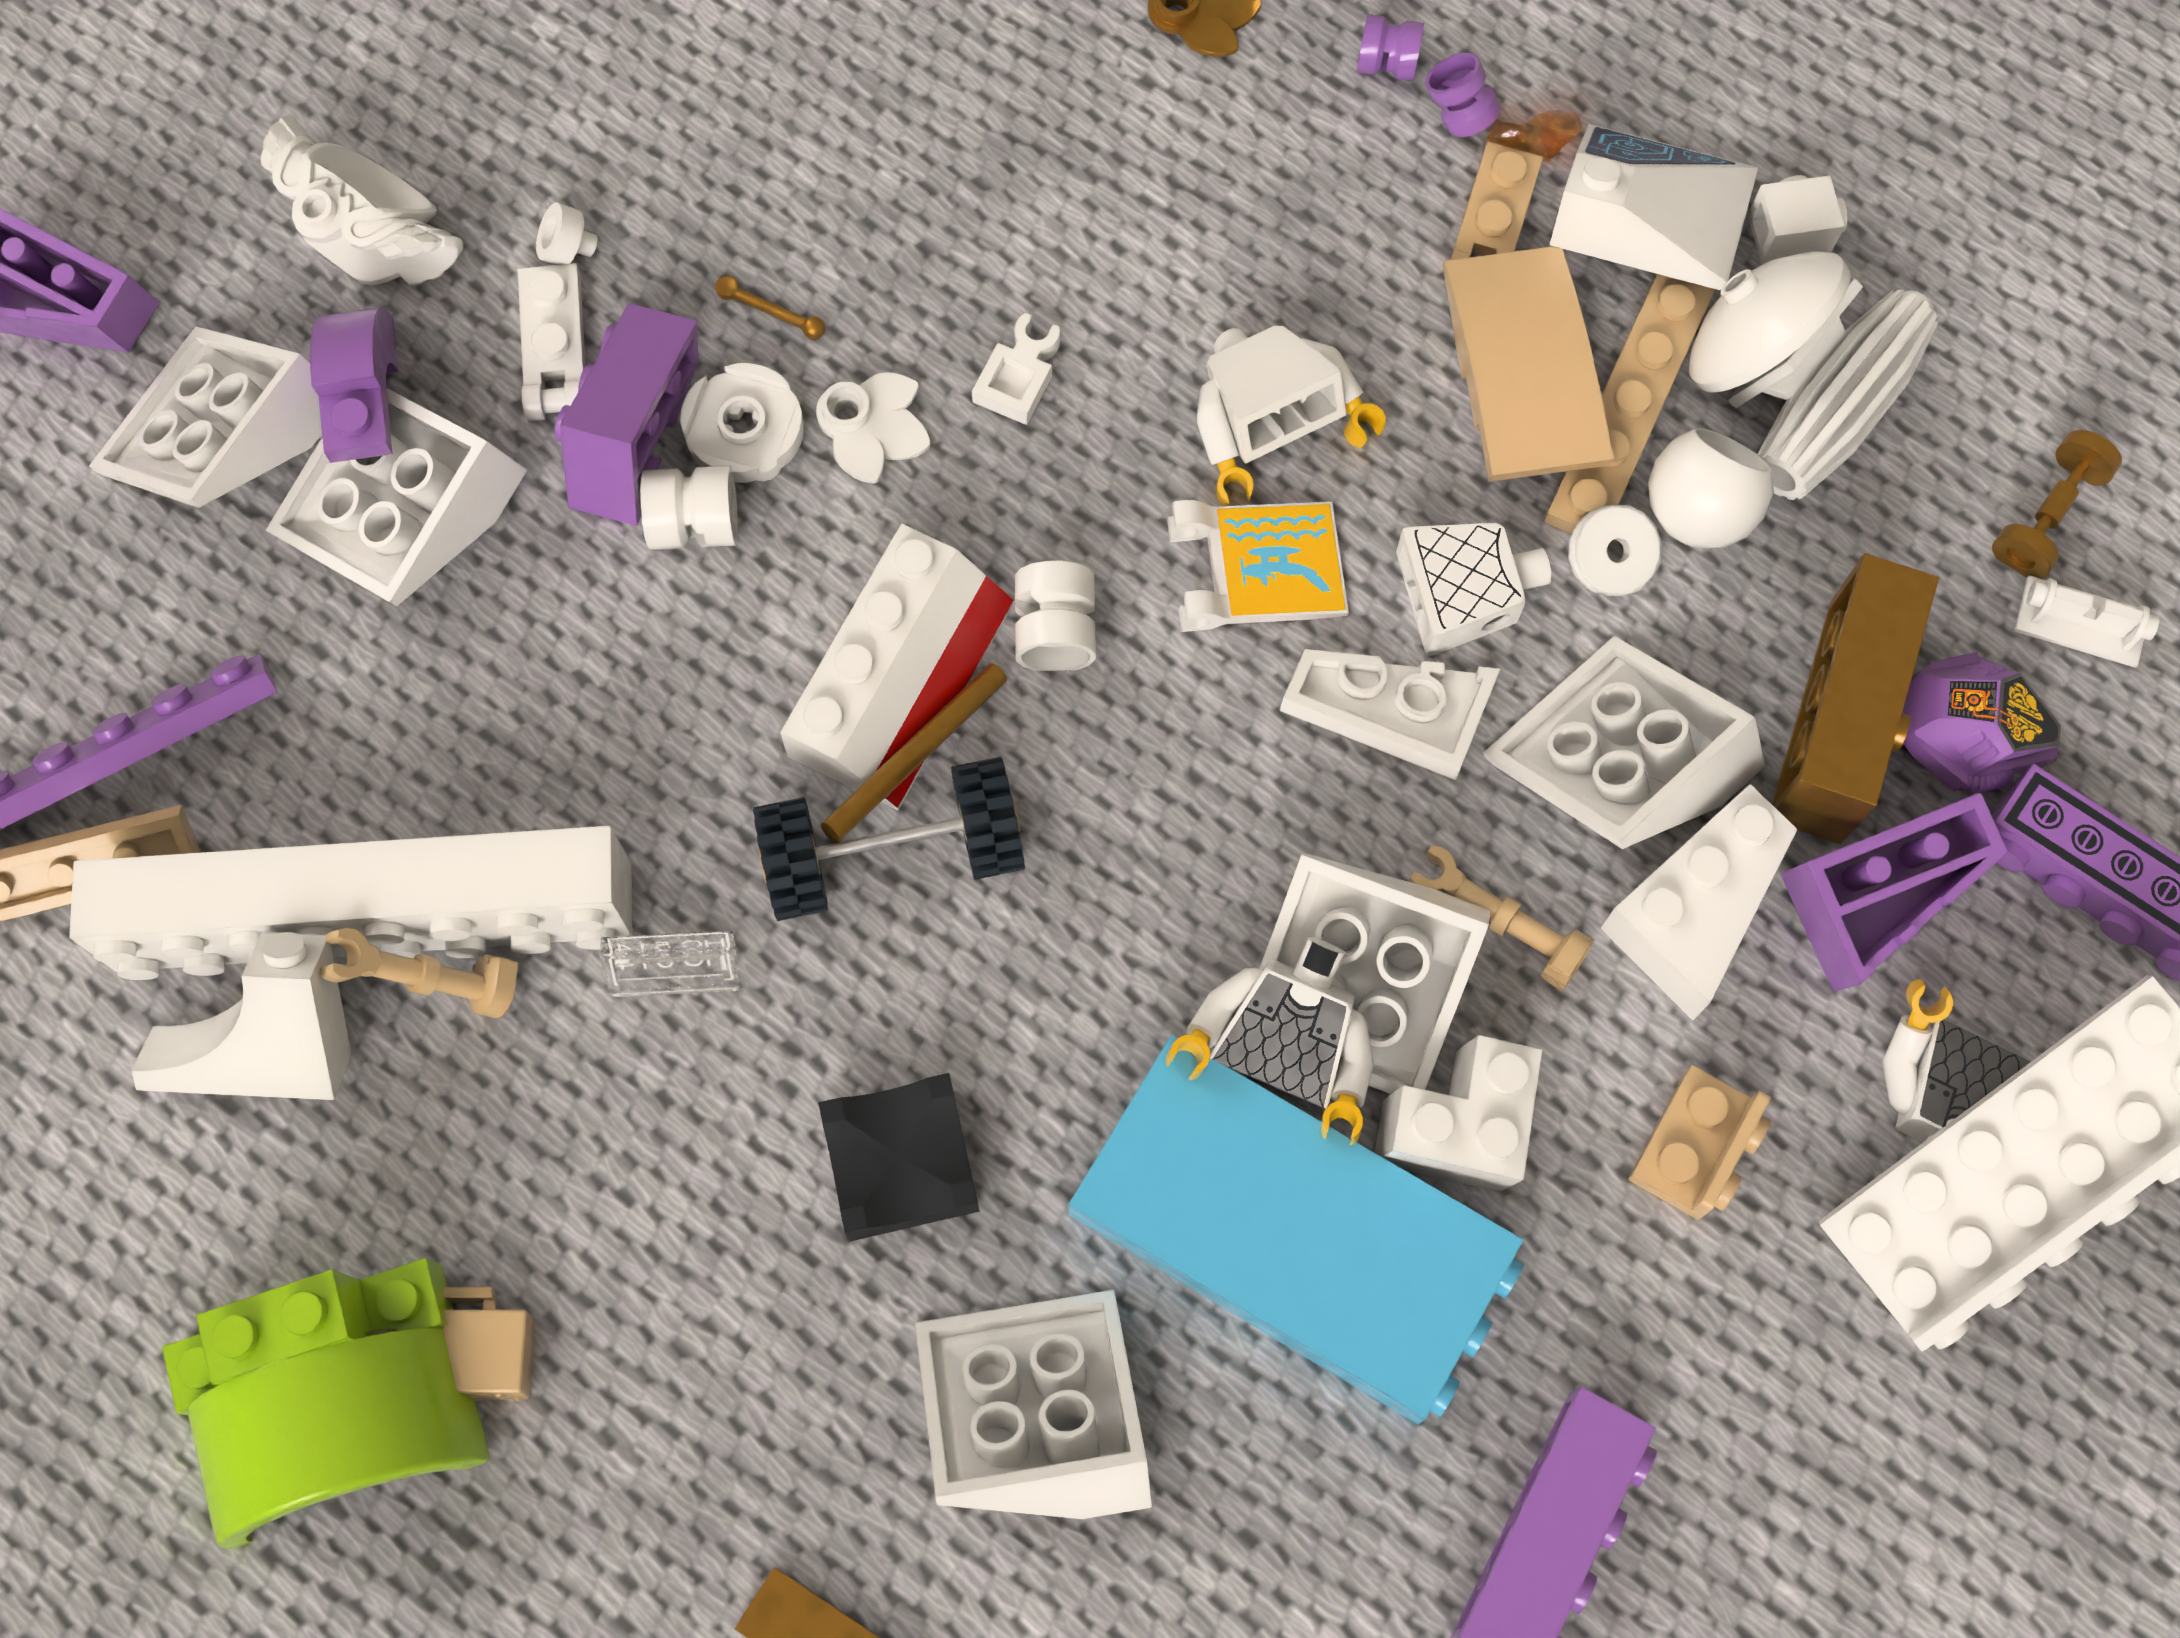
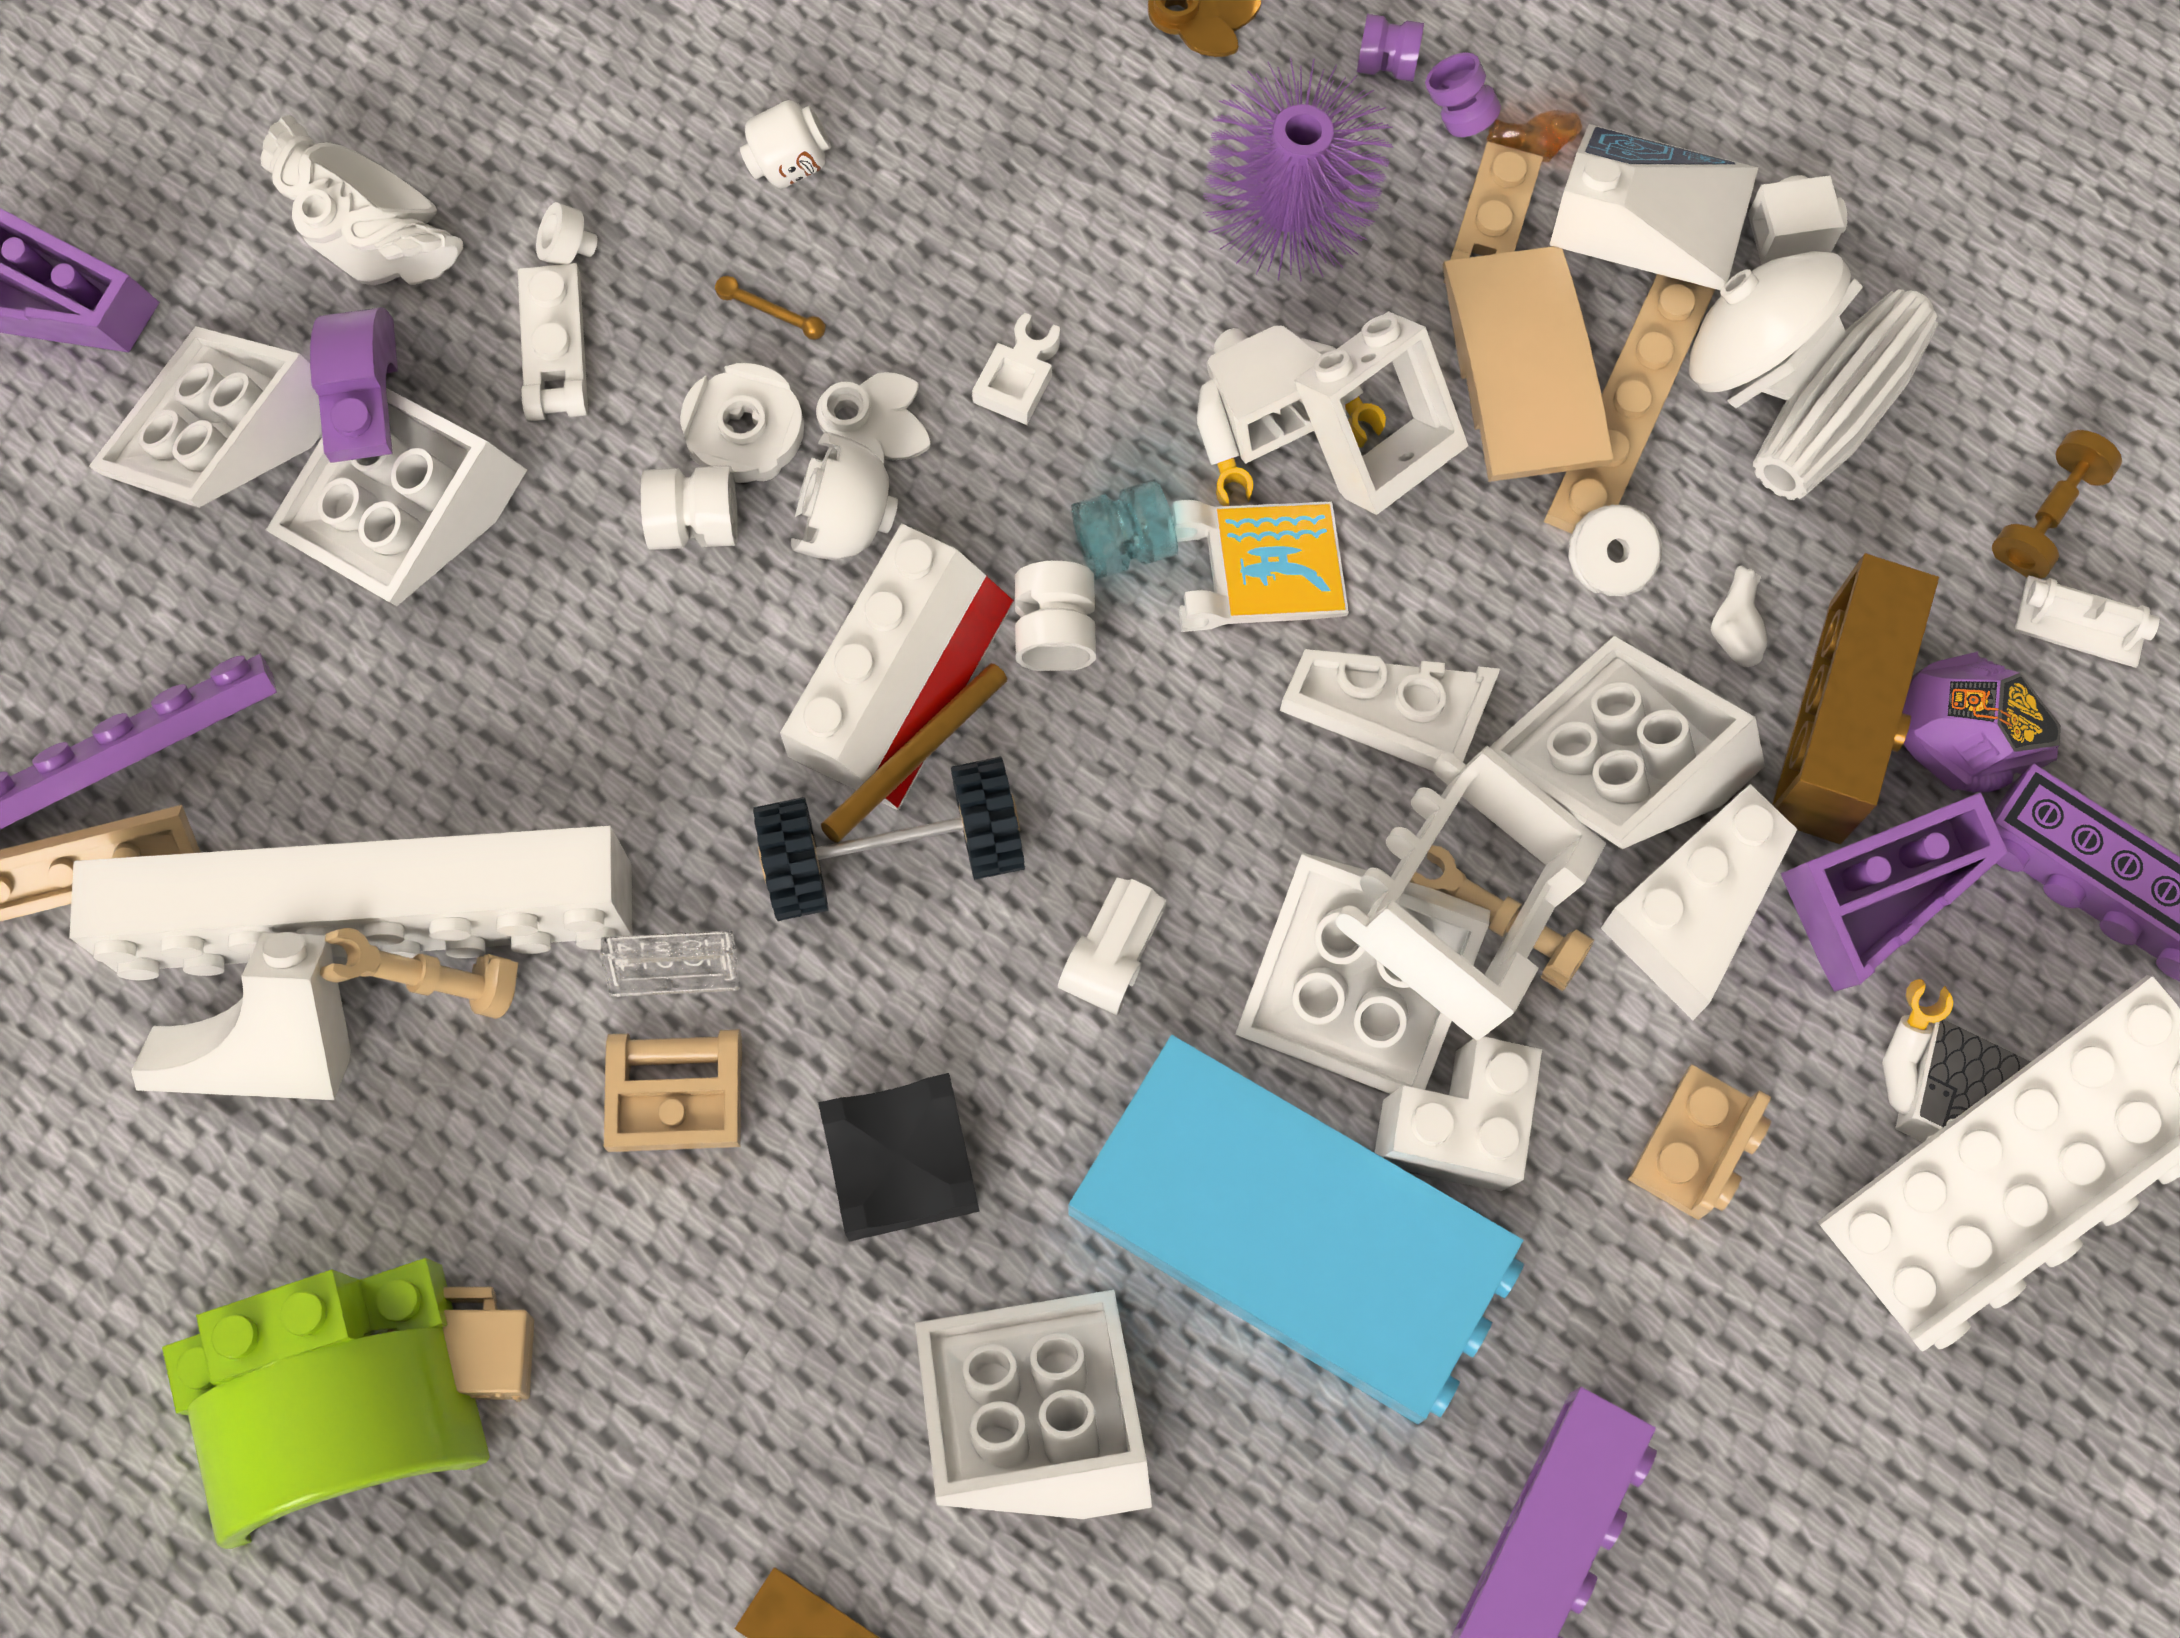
(624, 409): medium lavender wedge -> none
(672, 1111): none -> tan plate
(785, 144): none -> white head
(843, 500): none -> white cylinder
(1110, 954): none -> white piece
(1125, 529): none -> clear light blue wheel
(1289, 1033): torso -> none
(1295, 169): none -> medium lavender piece
(1421, 958): none -> white hinge
(1425, 441): none -> white window
(1466, 581): white torso -> none
(1709, 489): white helmet -> none
(1738, 623): none -> white animal

